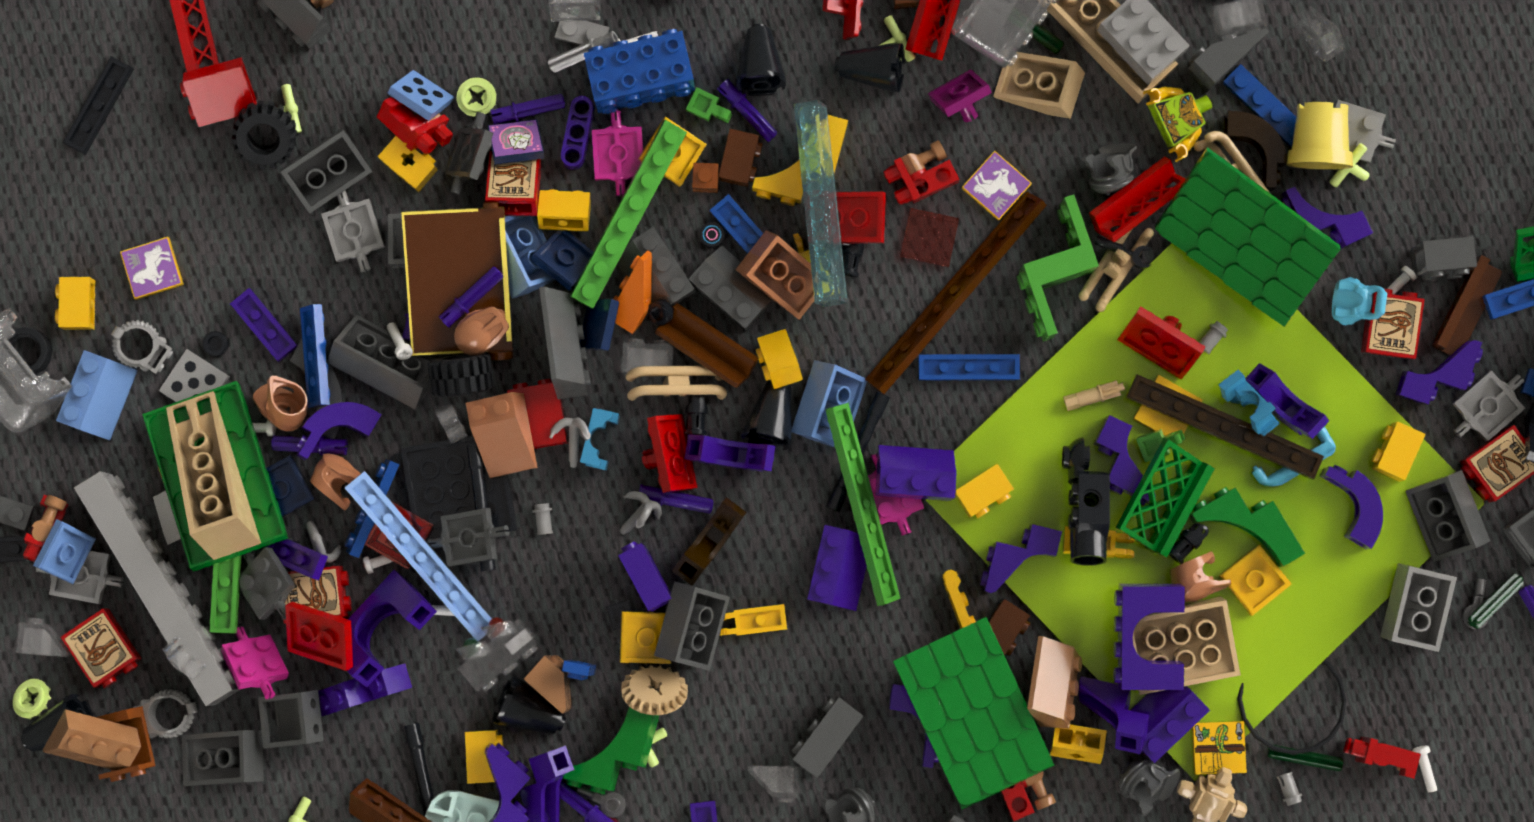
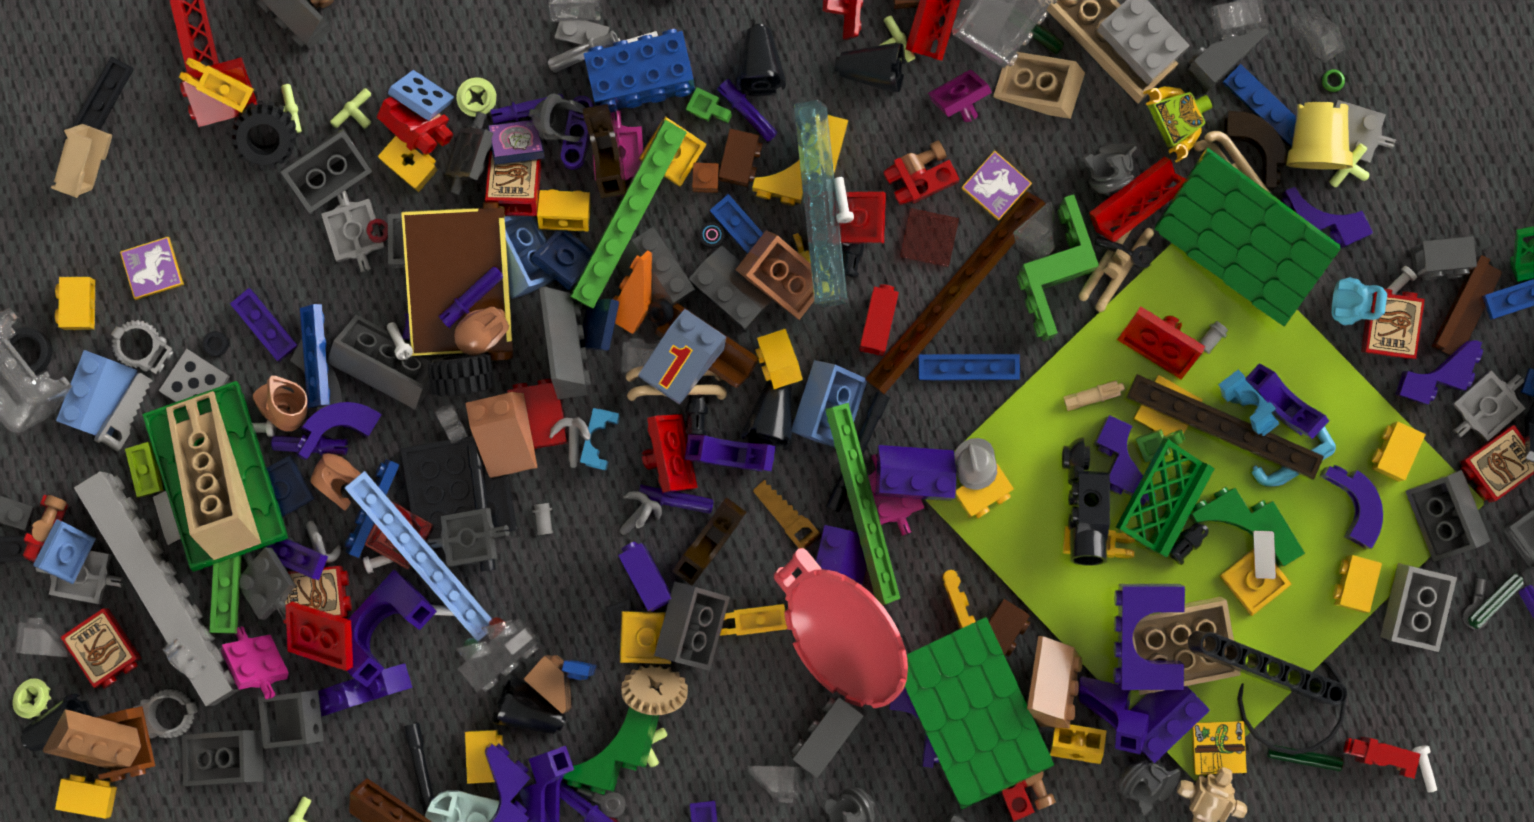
(81, 159): none -> tan piece
(86, 797): none -> yellow brick
(124, 413): none -> light grey piece
(144, 469): none -> lime plate
(218, 85): none -> yellow hinge
(351, 108): none -> yellowish green piece
(379, 222): none -> dark red bush
(551, 117): none -> dark grey helmet
(606, 151): none -> dark brown arch
(683, 356): none -> sand blue slope
(786, 515): none -> pearl gold piece
(843, 633): none -> coral dish
(844, 215): none -> white piece
(879, 320): none -> red brick
(975, 463): none -> light grey piece
(1007, 558): dark purple arch -> none
(1038, 233): none -> clear slope
(1195, 581): nougat helmet -> none
(1257, 667): none -> black beam
(1264, 554): none -> white sticker
(1289, 789): light grey pin -> none
(1329, 88): none -> bright green piece
(1357, 583): none -> yellow brick

